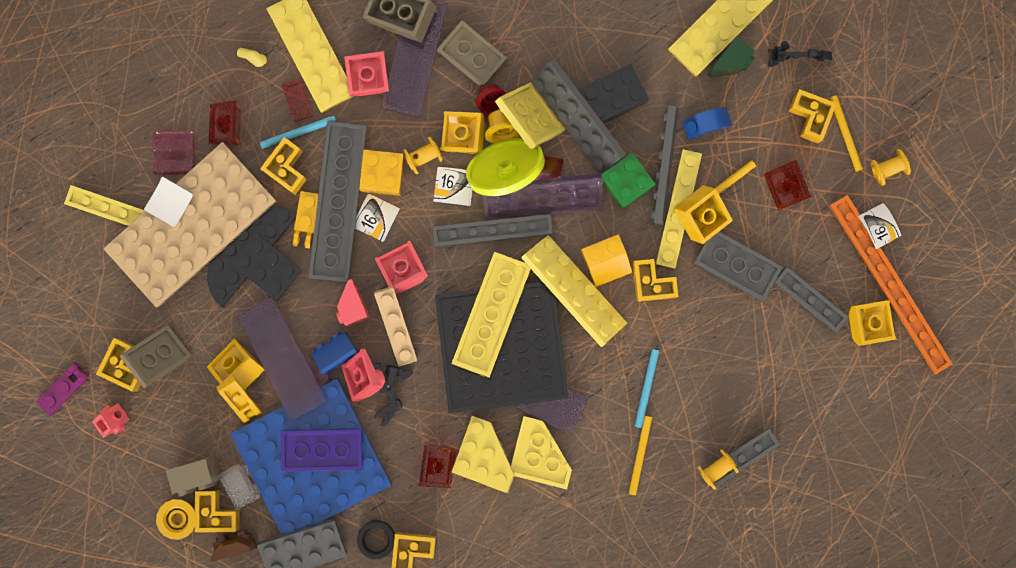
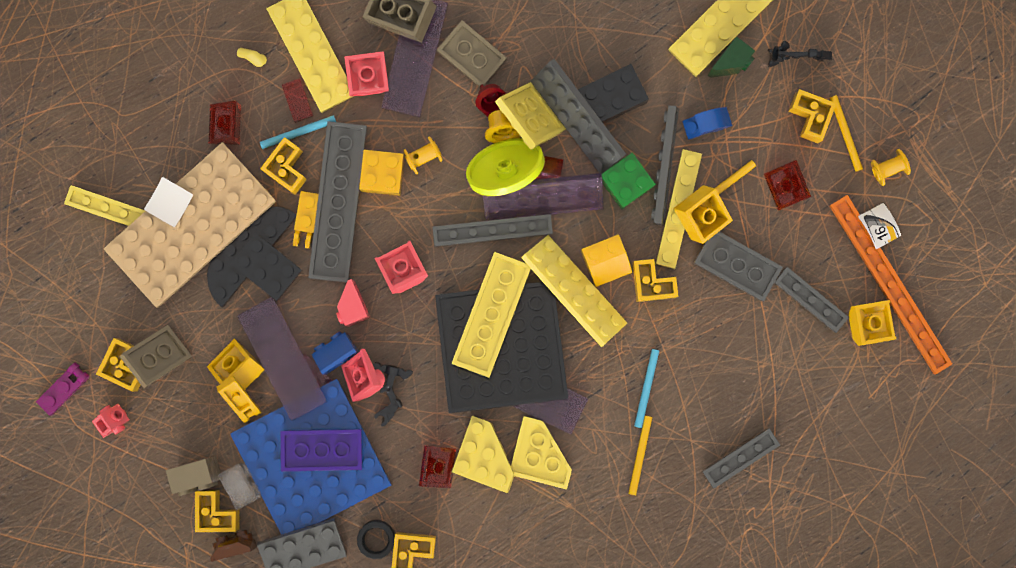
(173, 153): clear pink slope -> none
(176, 519): yellow piece -> none
(376, 217): sticker -> none
(395, 326): tan plate -> none
(452, 187): sticker -> none
(463, 132): yellow slope -> none
(718, 469): yellow hose -> none

